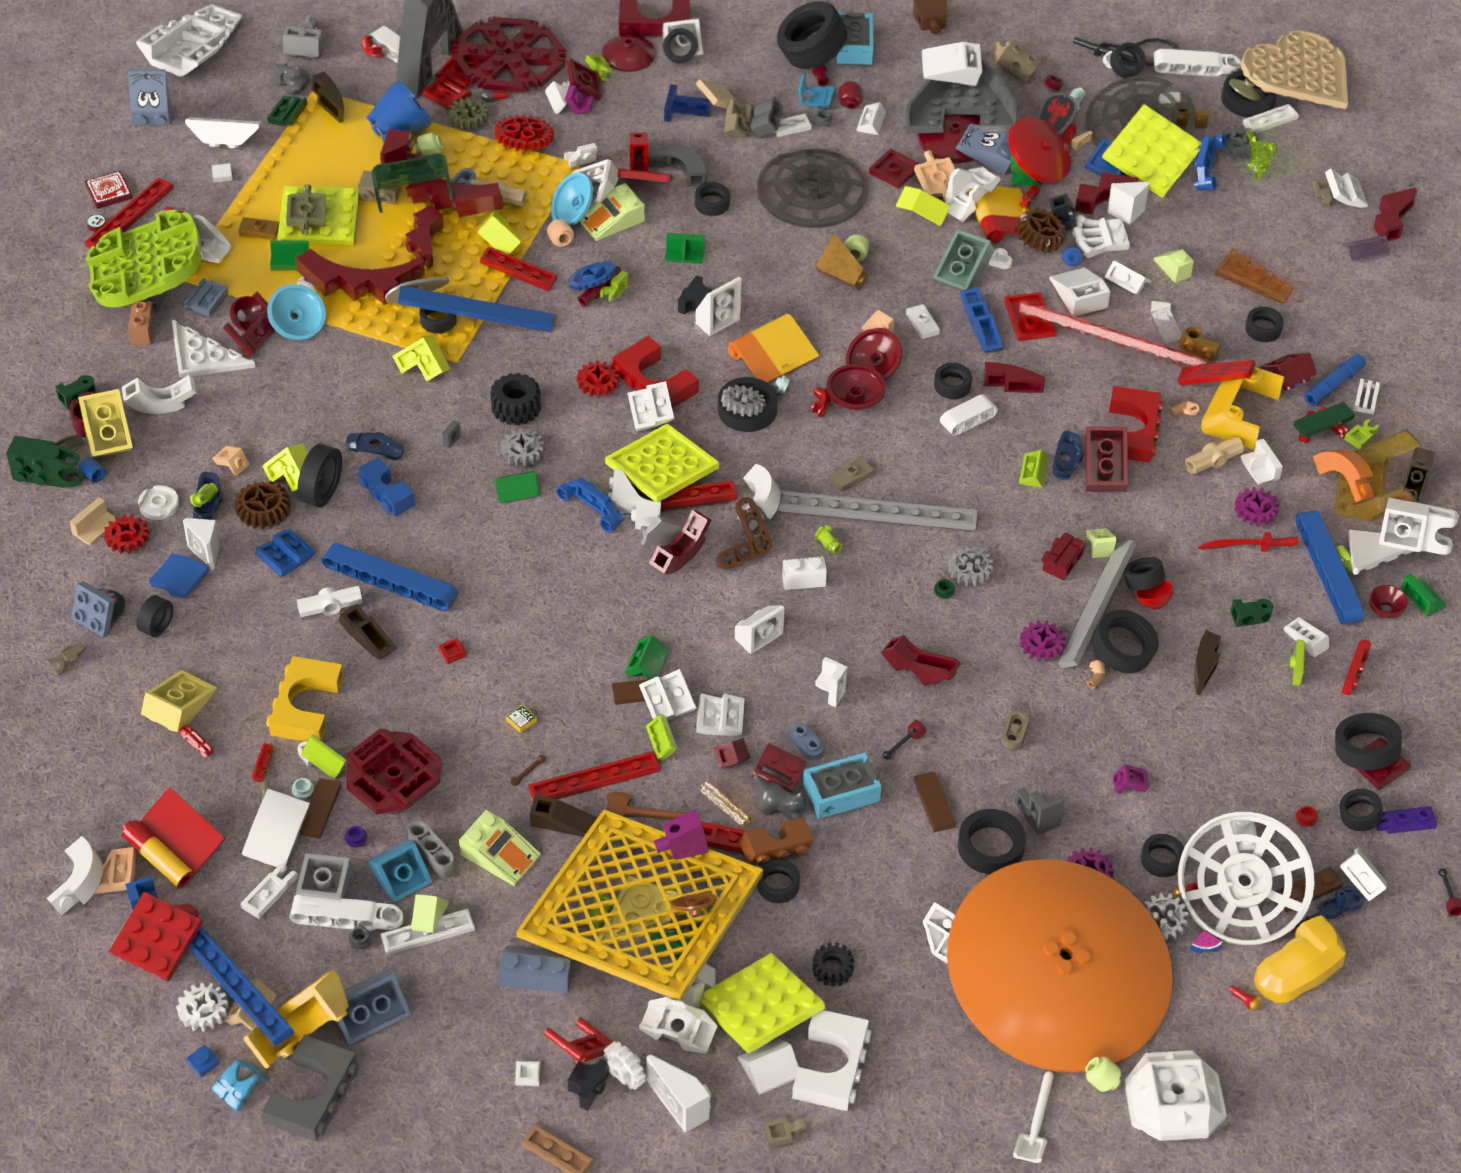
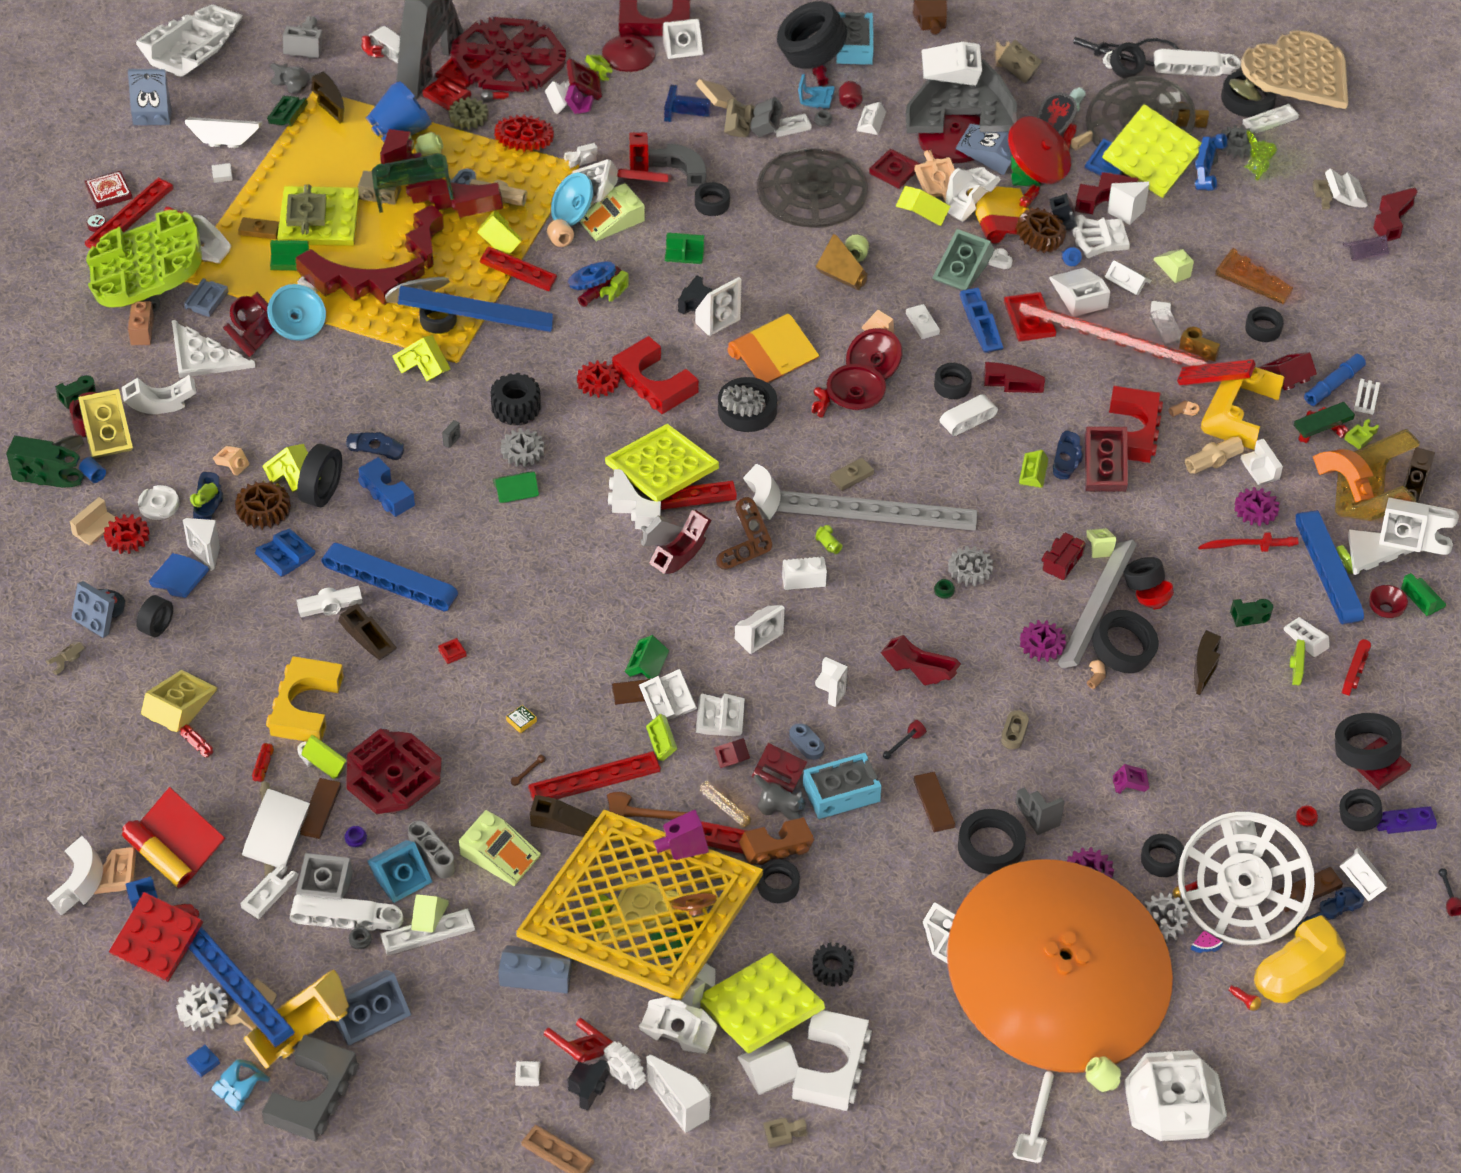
(302, 788): light aqua plate -> none
(594, 498): blue plate -> none
(651, 406): white slope -> none
(693, 42): black tyre -> none
(781, 384): light aqua plate -> none
(1054, 82): dark red tile -> none

